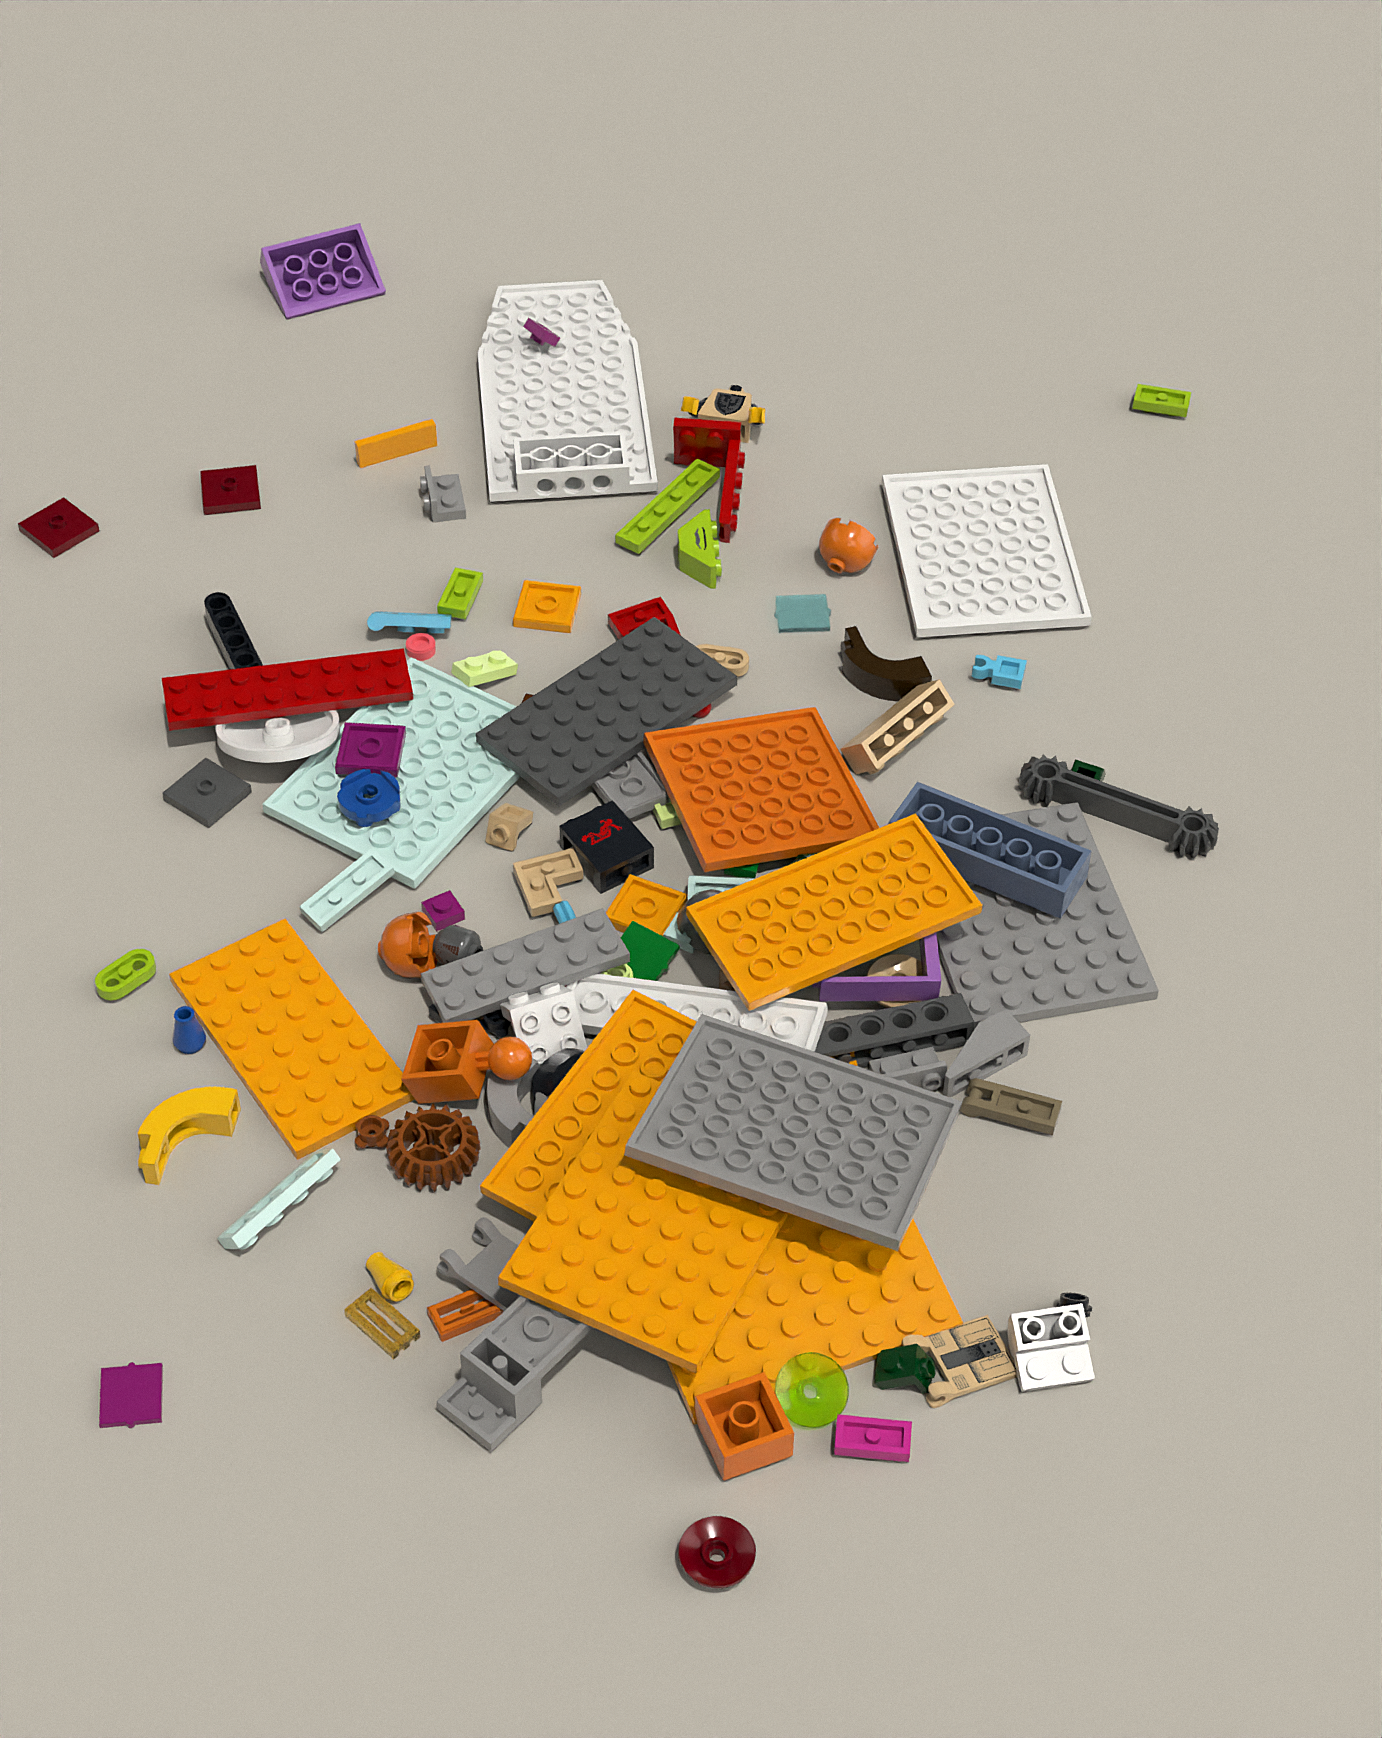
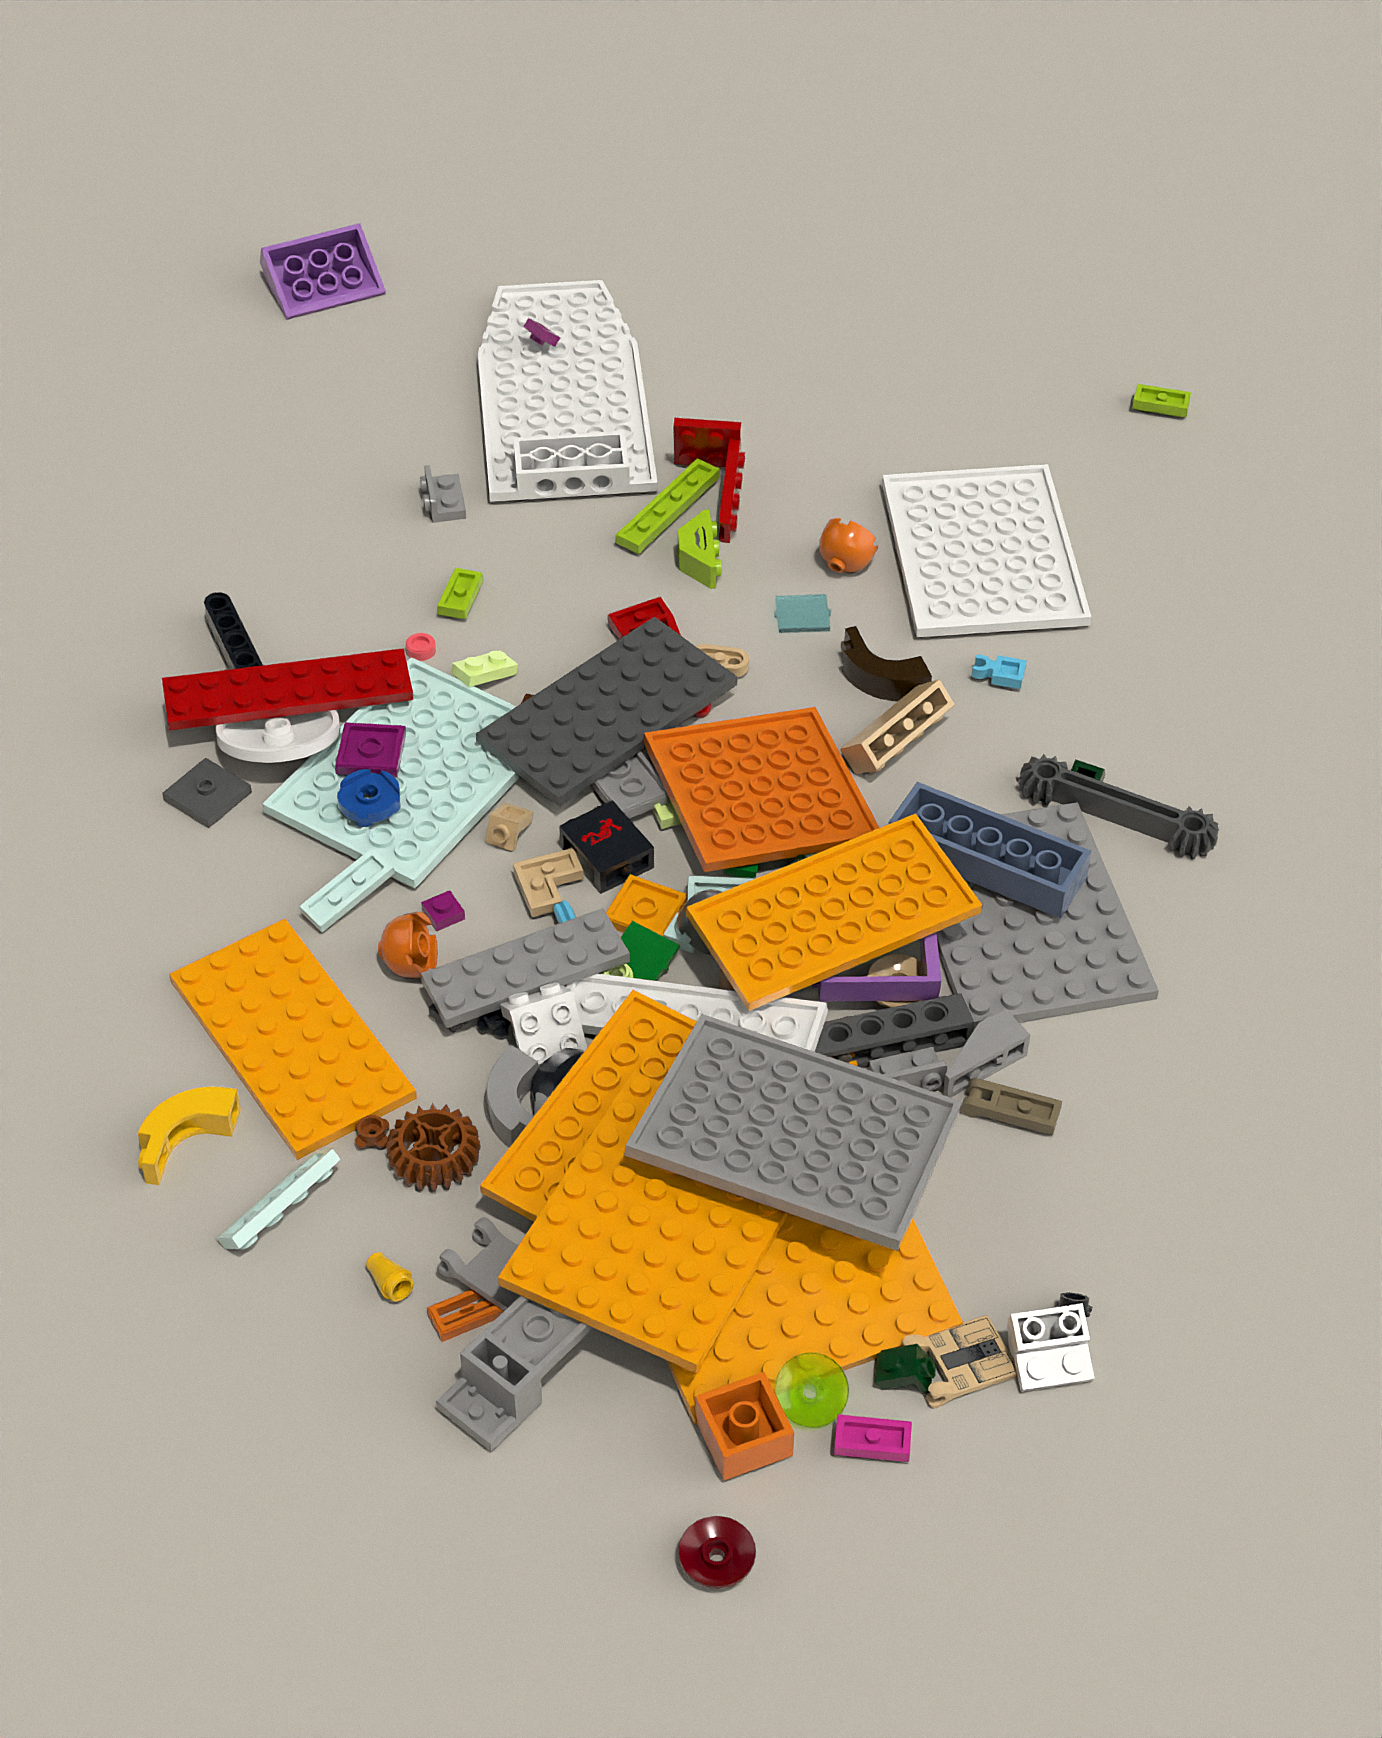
(58, 527): dark red plate -> none
(123, 974): lime plate -> none
(131, 1395): magenta piece -> none
(187, 1032): blue cone -> none
(230, 489): dark red plate -> none
(372, 1332): clear yellow tile -> none
(396, 443): light orange tile -> none
(408, 621): medium azure plate -> none
(453, 1058): orange brick -> none
(455, 943): dark grey head -> none
(547, 606): light orange tile -> none
(727, 406): torso -> none

